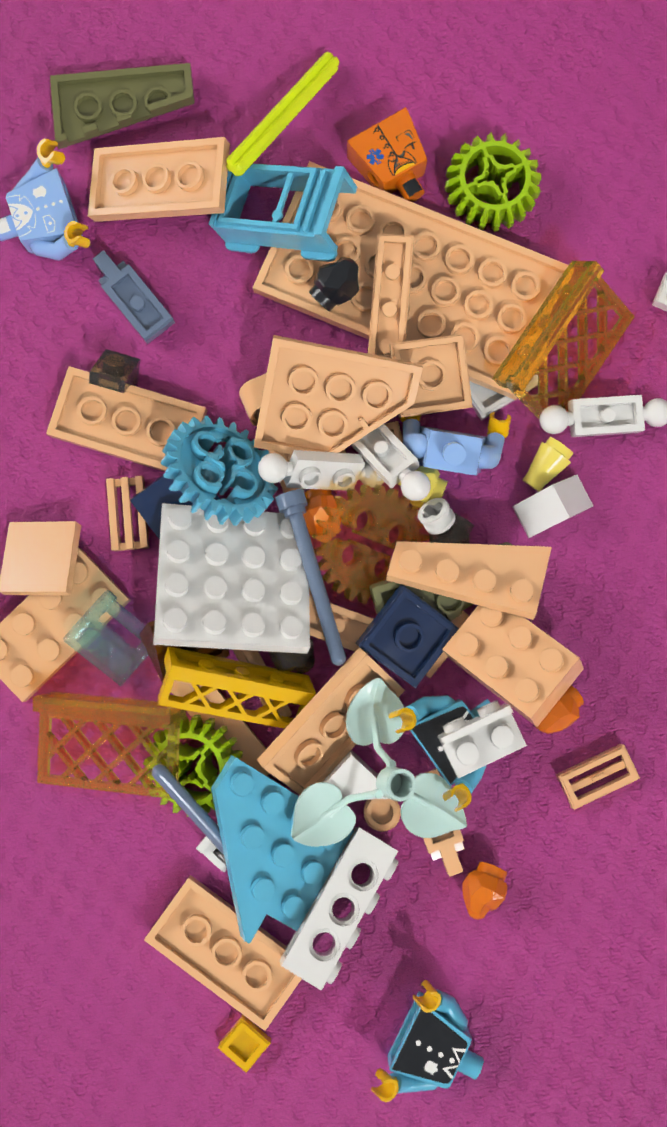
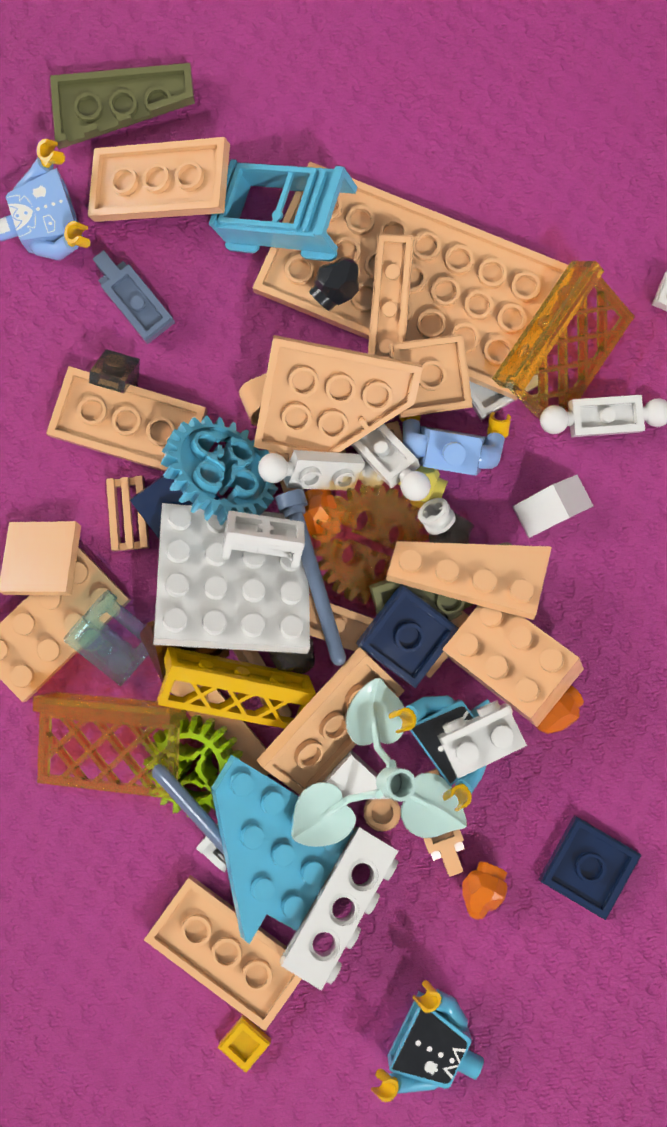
(264, 536): none -> white hinge
(282, 114): neon yellow axle -> none
(390, 156): orange torso -> none
(502, 165): lime gear -> none
(547, 464): light yellow cone -> none
(569, 789): light nougat tile -> none
(589, 867): none -> dark blue tile

